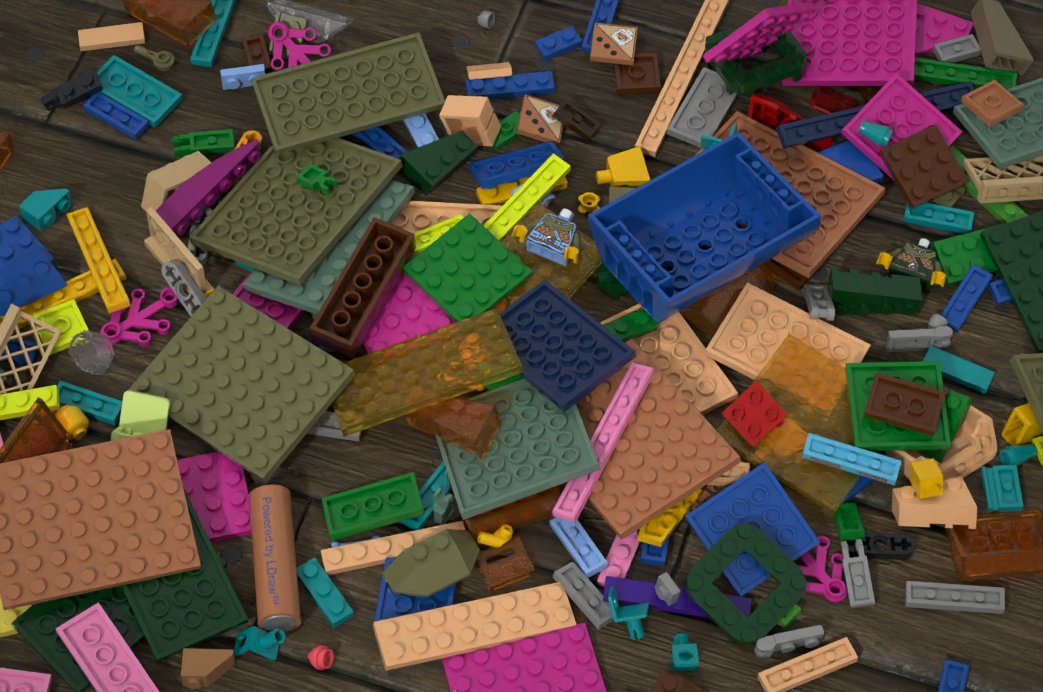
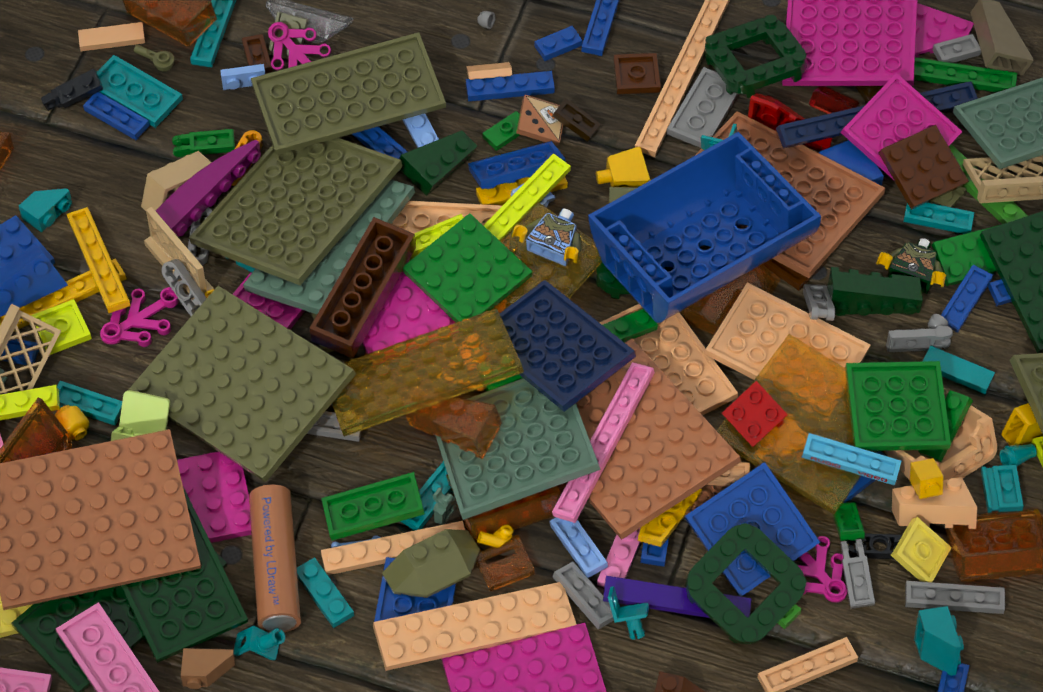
(92, 352): clear hair -> none
(315, 178): green plate -> none
(321, 657): coral plate -> none
(472, 116): light nougat piece -> none
(588, 198): yellow plate -> none
(613, 44): tile -> none
(667, 589): light grey plate -> none
(683, 655): teal bracket -> none
(759, 32): dark pink plate -> none
(789, 640): light grey hinge -> none
(876, 133): teal cone -> none
(904, 404): reddish brown plate -> none
(921, 551): none -> light yellow plate
(938, 639): none -> teal slope
(992, 103): nougat tile -> none

